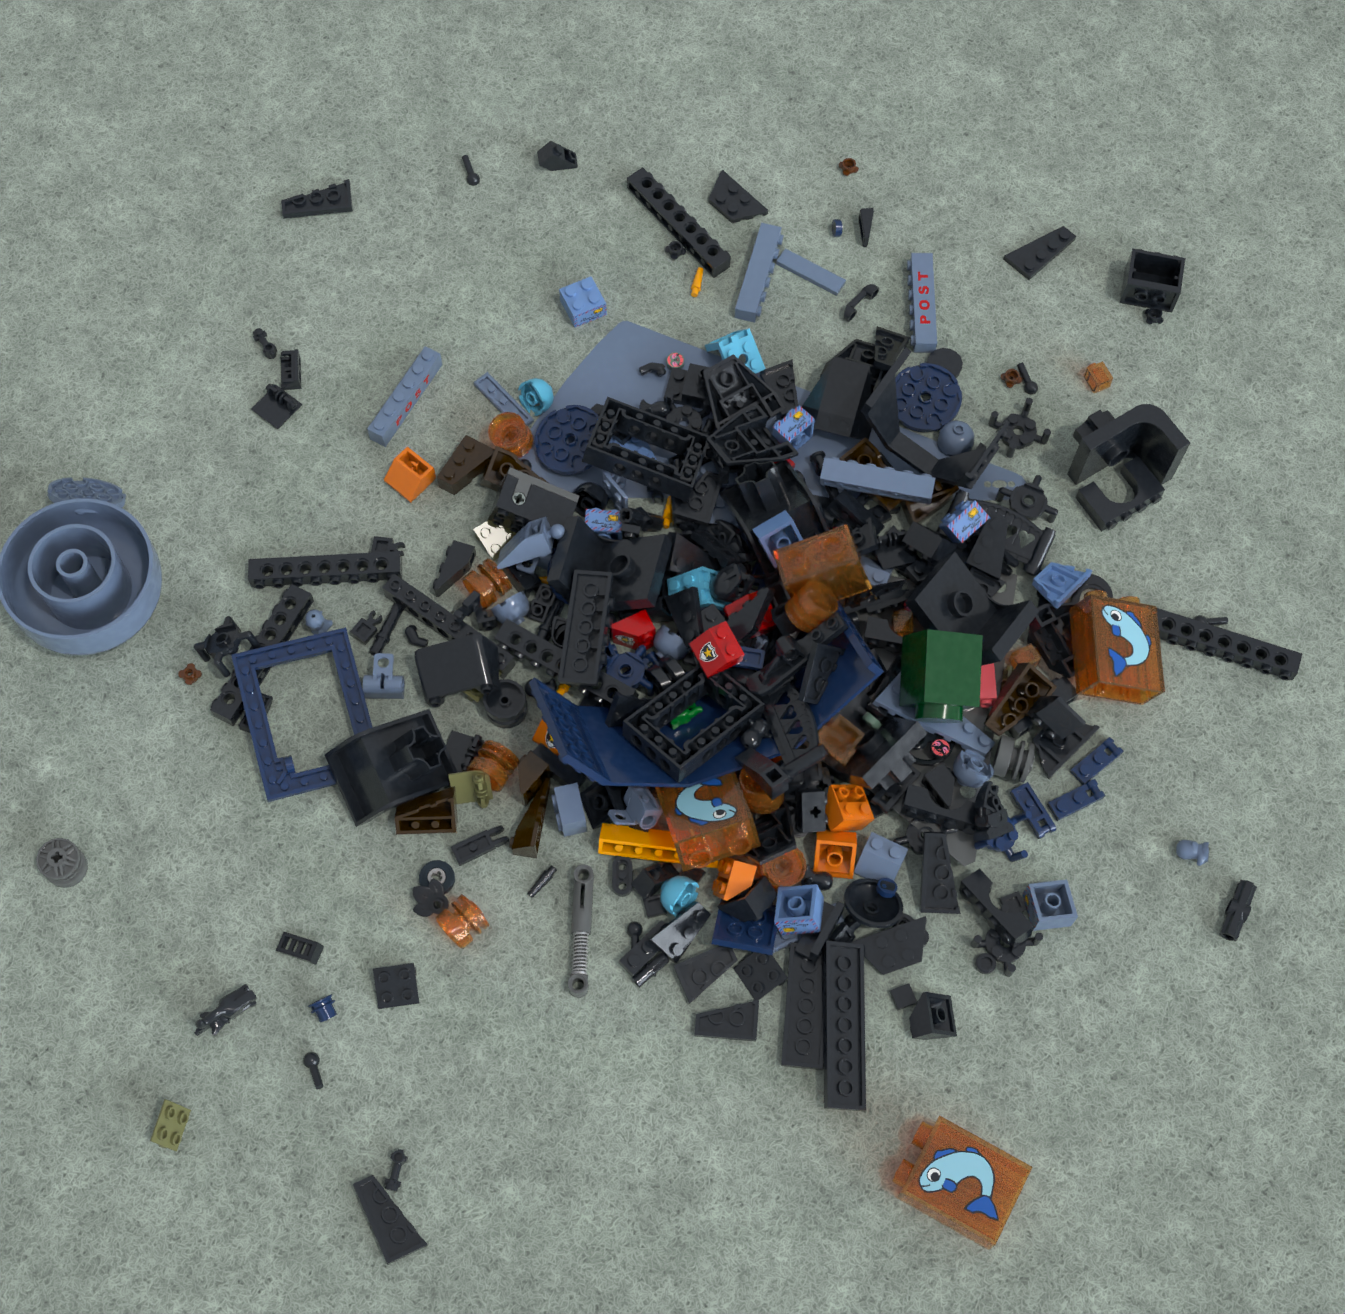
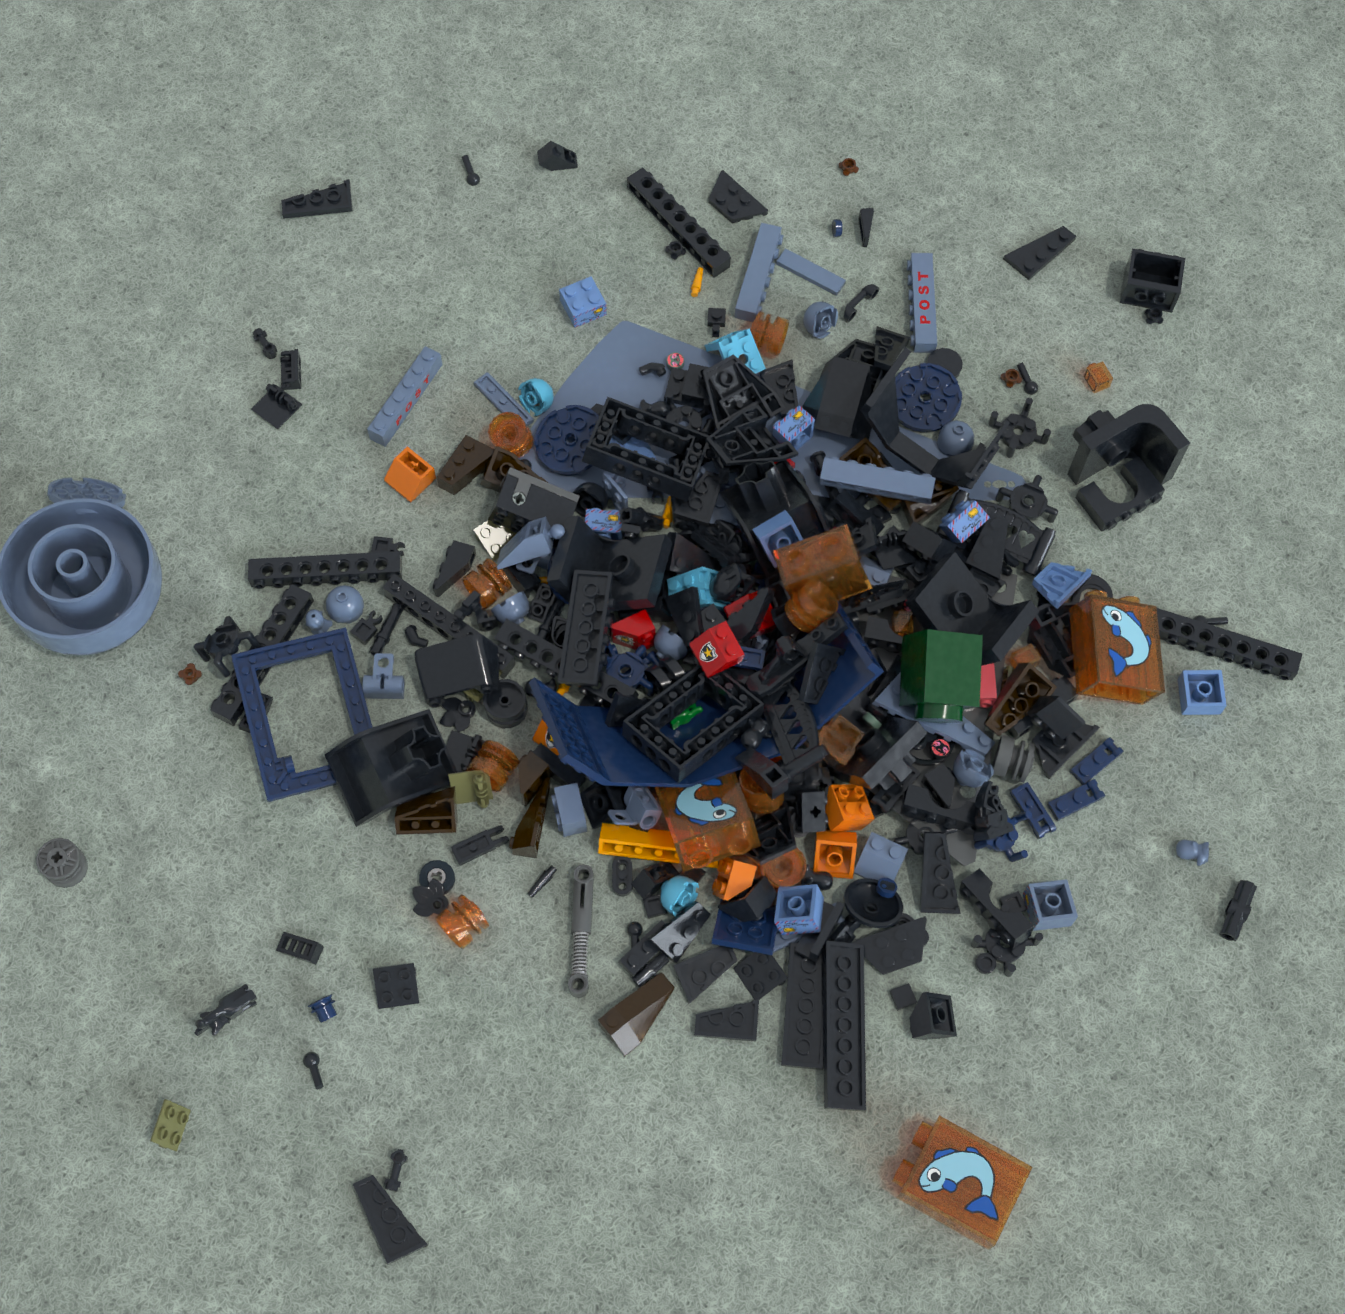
(344, 604): none -> sand blue cylinder
(454, 713): none -> black plate
(632, 1017): none -> dark brown wedge
(716, 319): none -> black plate
(769, 333): none -> clear orange wheel
(820, 316): none -> sand blue cylinder
(1201, 692): none -> medium blue brick

